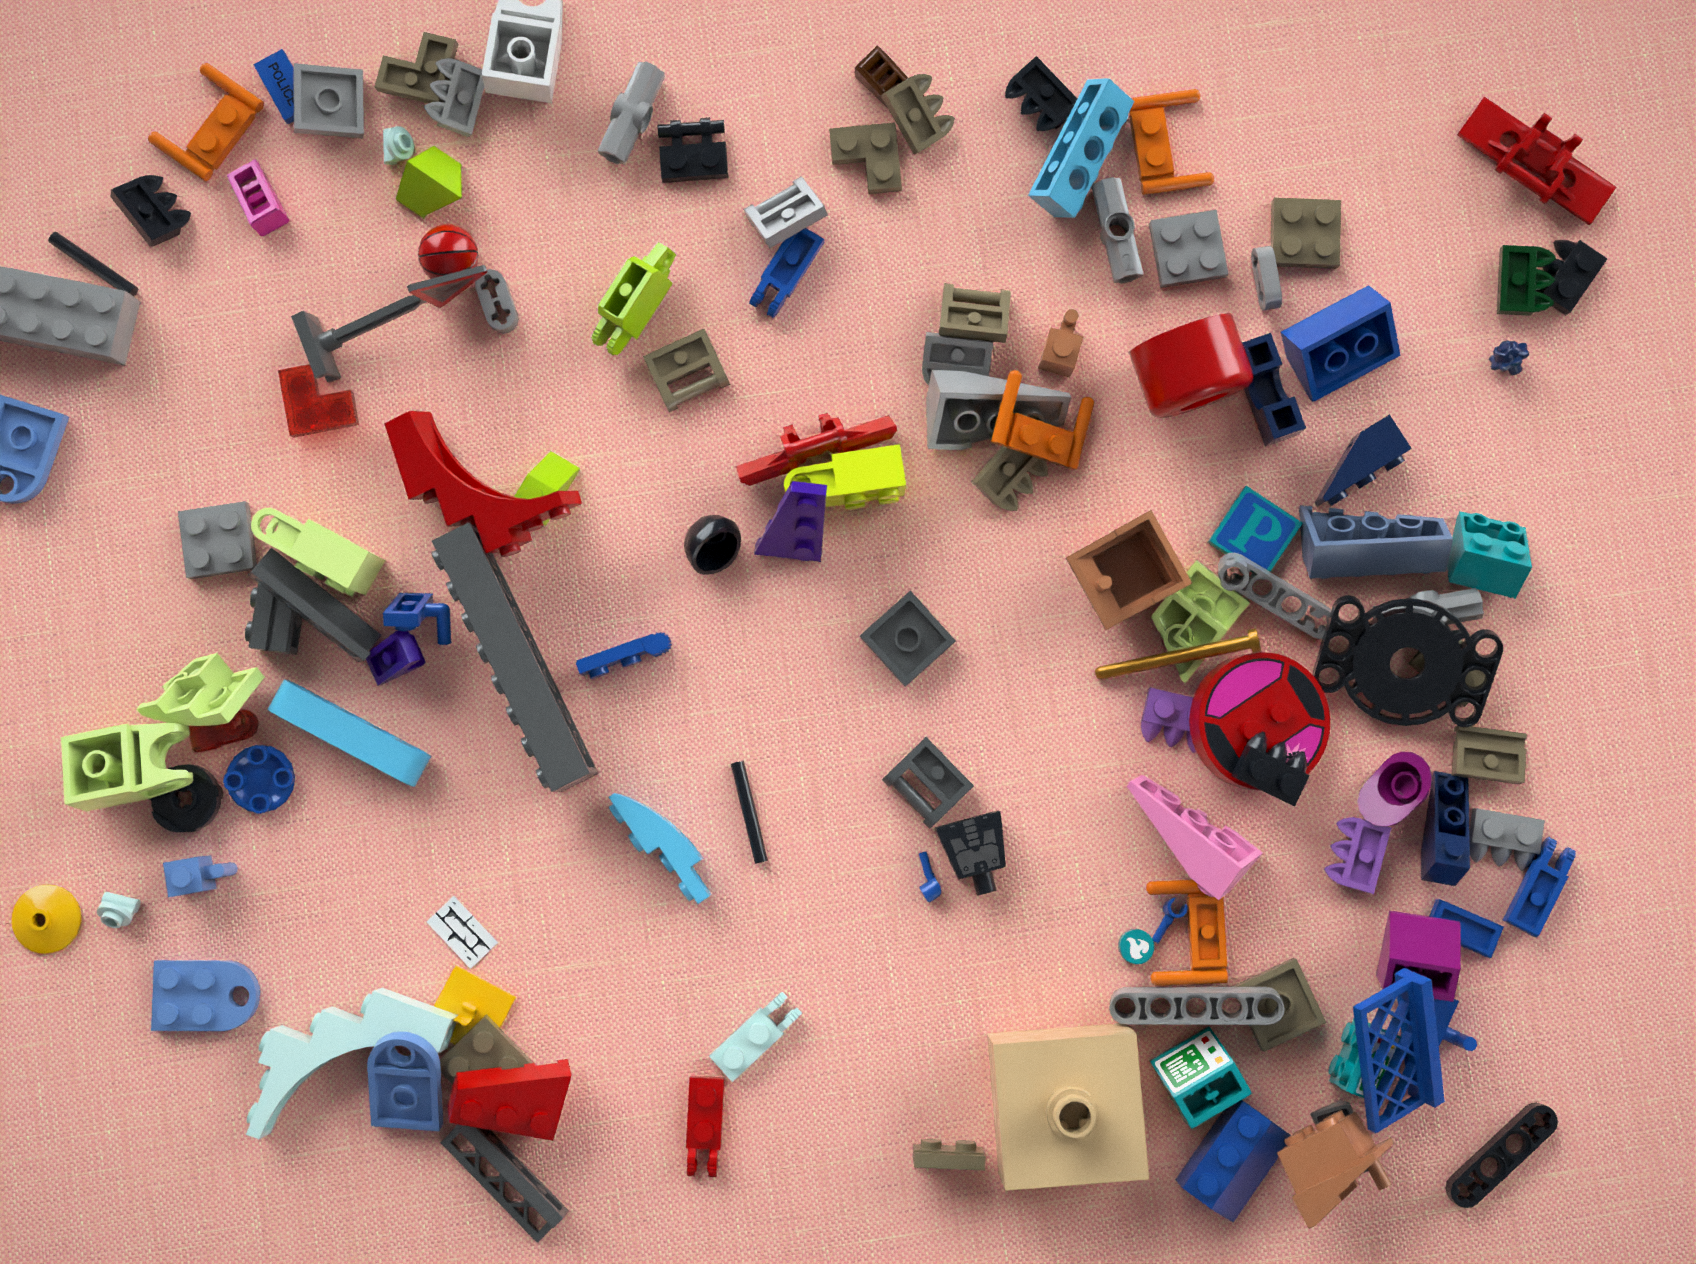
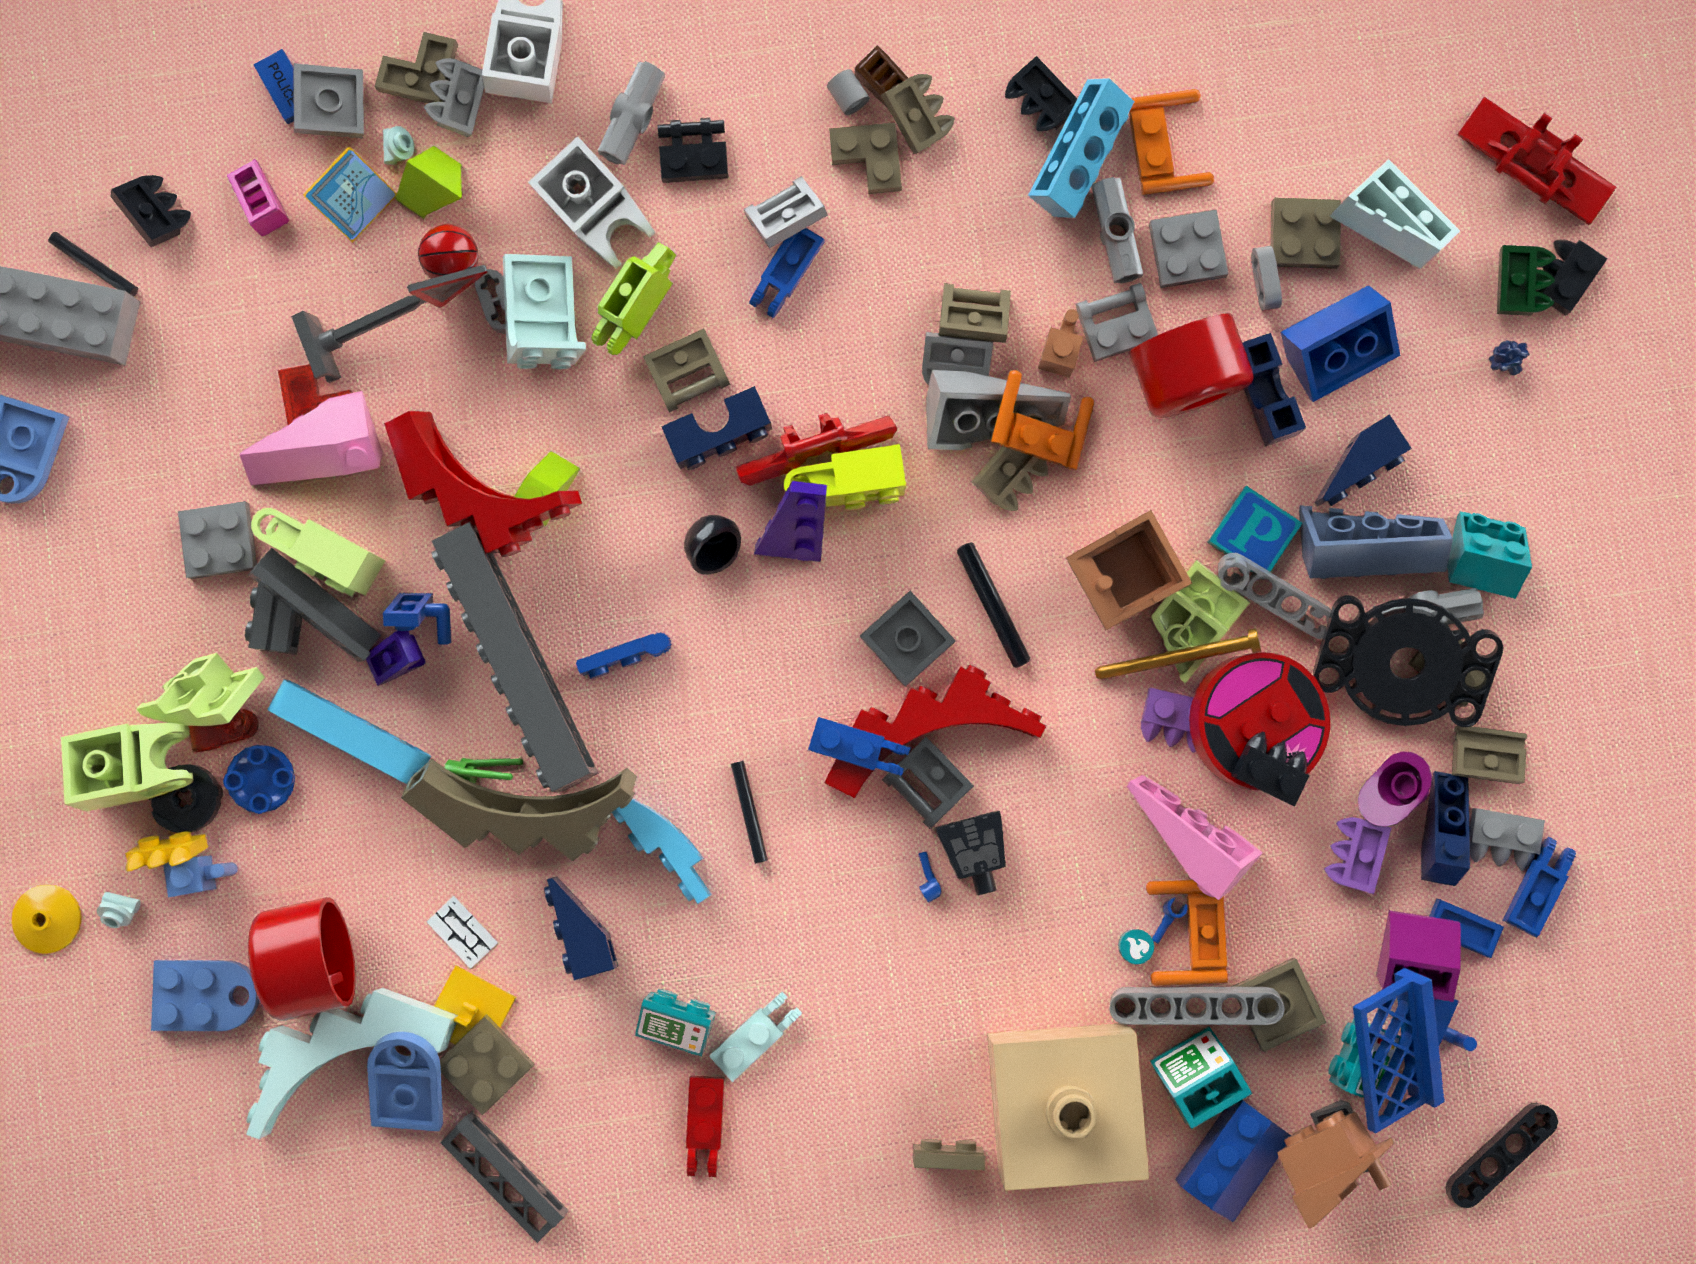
(158, 852): none -> yellow plate
(218, 132): orange plate -> none
(302, 959): none -> red piece
(323, 443): none -> bright pink wedge
(350, 194): none -> piece
(468, 768): none -> bright green plant
(511, 1100): red wedge -> none
(519, 821): none -> dark tan arch
(540, 311): none -> light aqua bracket
(585, 938): none -> dark blue slope
(598, 208): none -> white brick
(675, 1022): none -> slope
(746, 422): none -> dark blue arch
(848, 92): none -> light grey beam
(854, 746): none -> blue hinge
(922, 713): none -> red arch
(993, 605): none -> black axle
(1120, 333): none -> light grey plate
(1396, 216): none -> light aqua wedge

